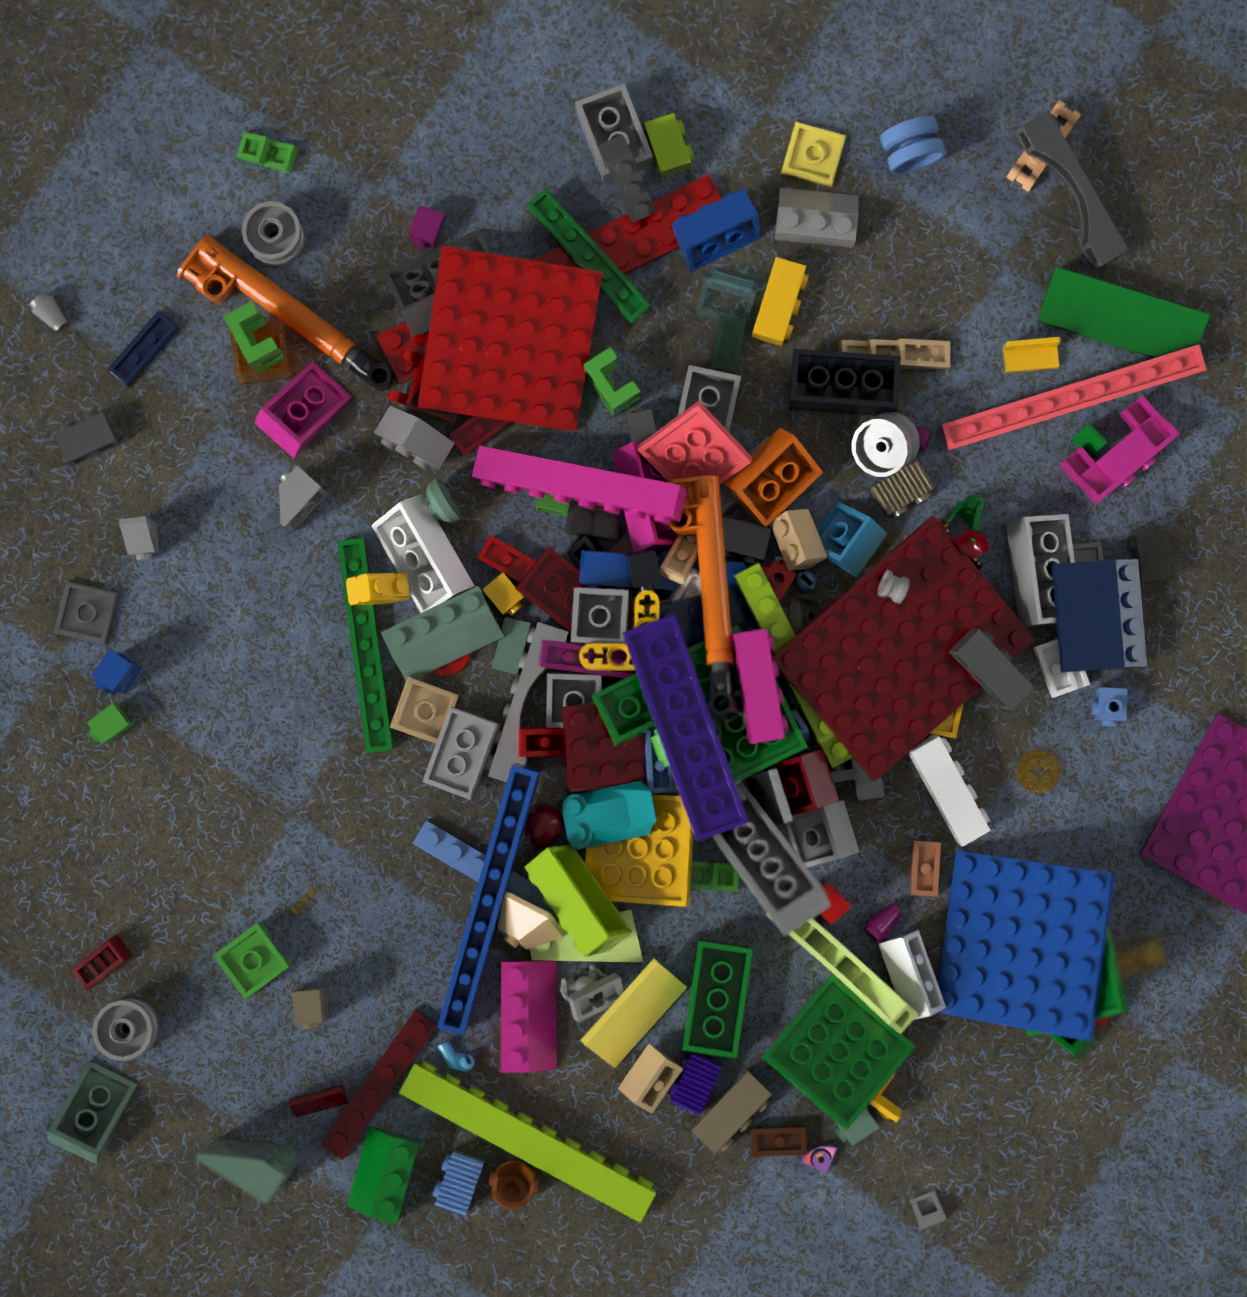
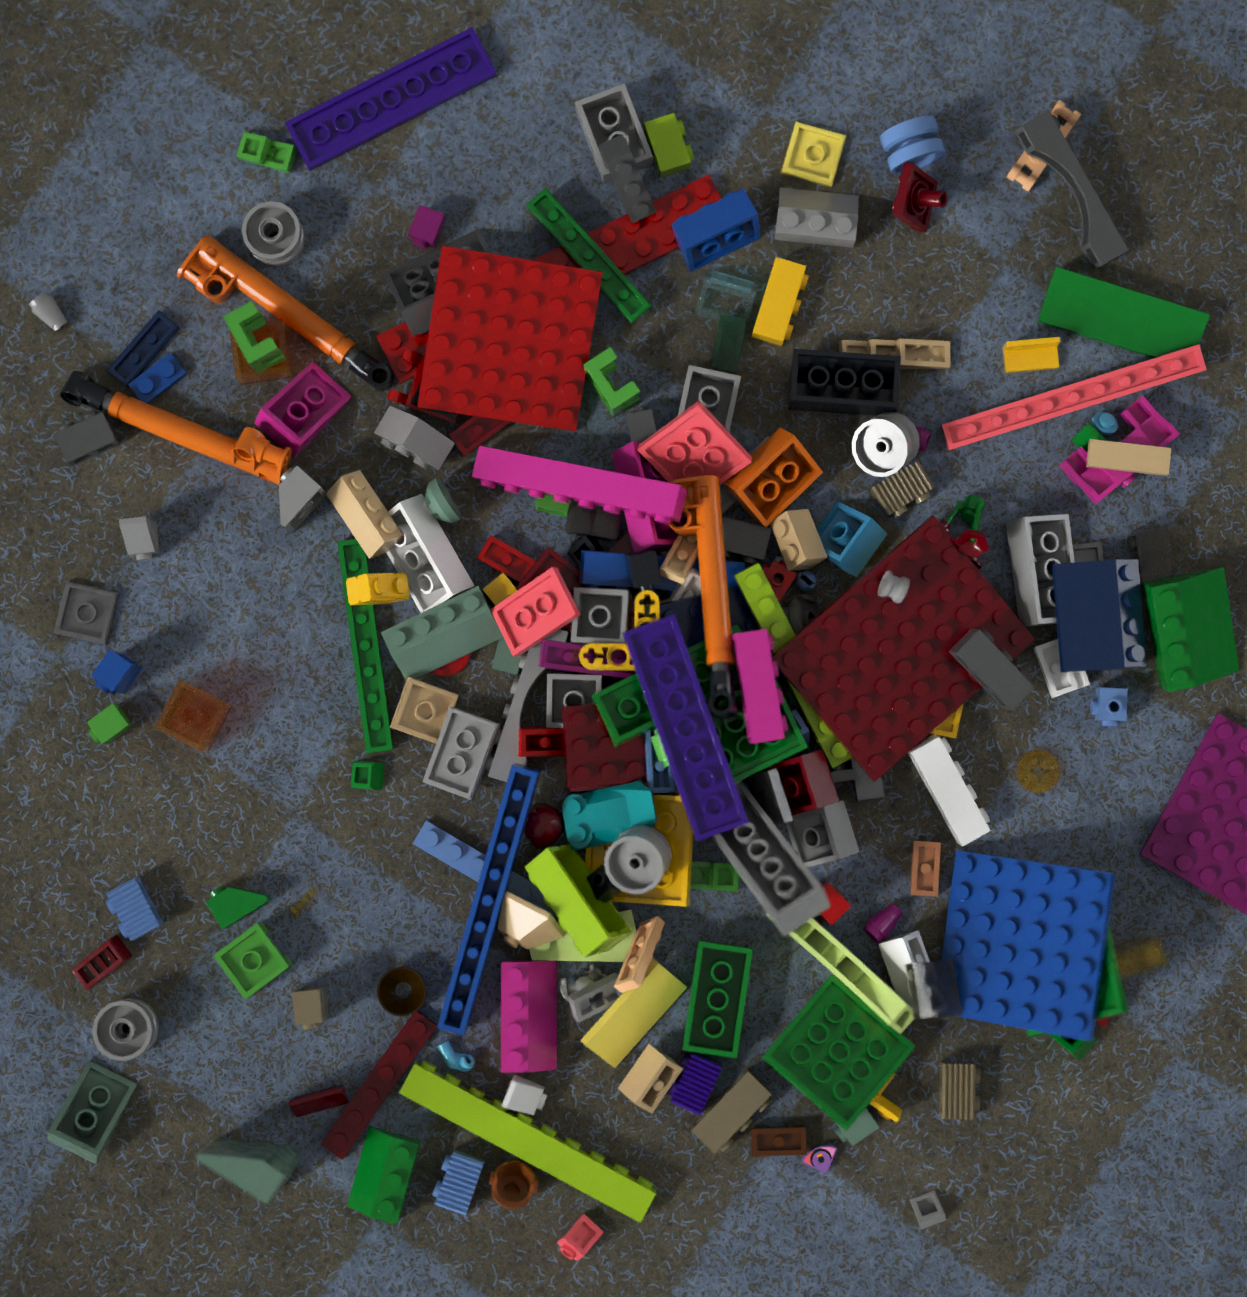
(133, 909): none -> medium blue brick
(157, 378): none -> blue plate
(193, 716): none -> clear orange brick
(234, 903): none -> green slope
(248, 453): none -> orange piece
(364, 514): none -> tan brick
(367, 775): none -> green slope
(391, 99): none -> dark purple plate
(391, 1002): none -> dark brown piece
(524, 1096): none -> white slope
(535, 612): none -> coral plate
(579, 1238): none -> coral bracket
(601, 885): none -> black plate
(638, 859): none -> light grey wheel
(639, 954): none -> light nougat plate
(917, 197): none -> dark red plate
(933, 989): none -> clear smoke tile
(957, 1090): none -> dark tan brick
(1104, 423): none -> medium azure plate
(1128, 457): none -> tan tile
(1191, 628): none -> green slope

